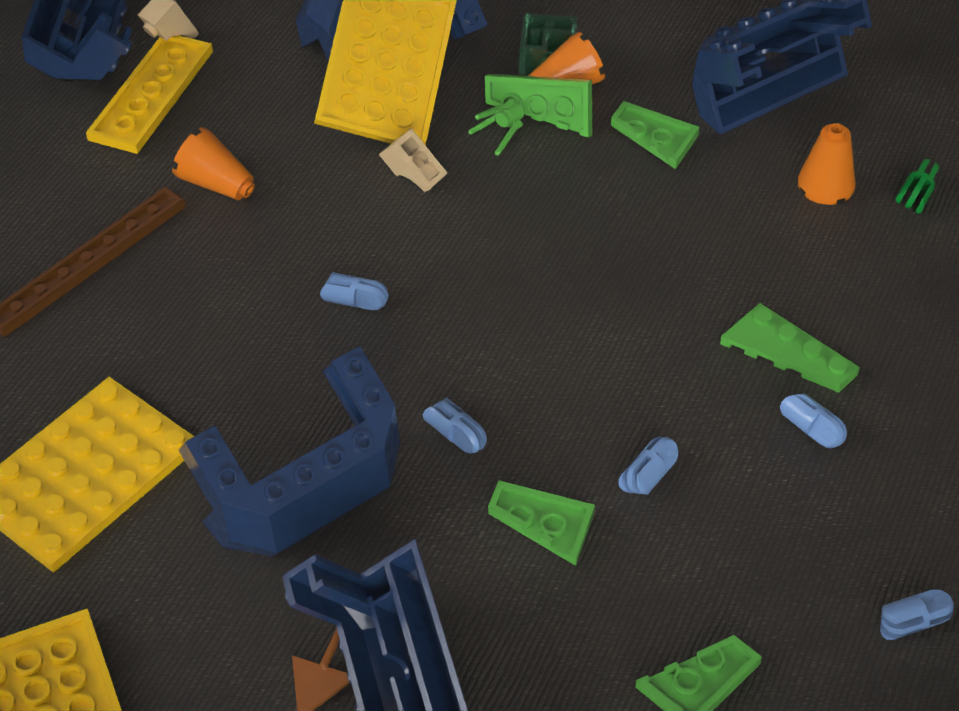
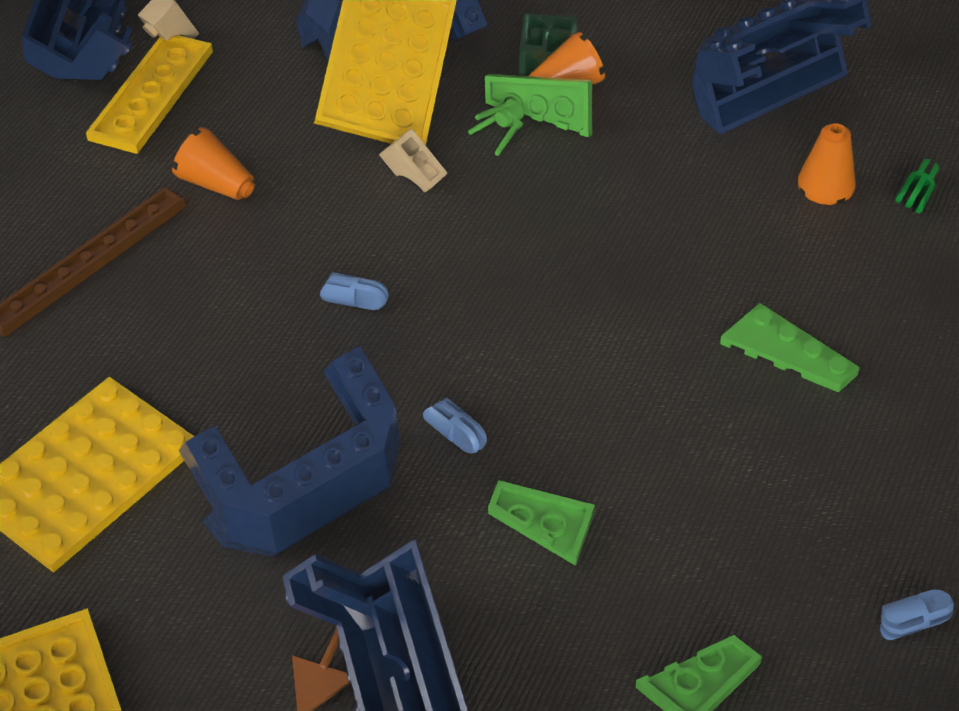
(649, 466): medium blue arm -> none
(655, 132): bright green wing -> none
(814, 420): medium blue arm -> none

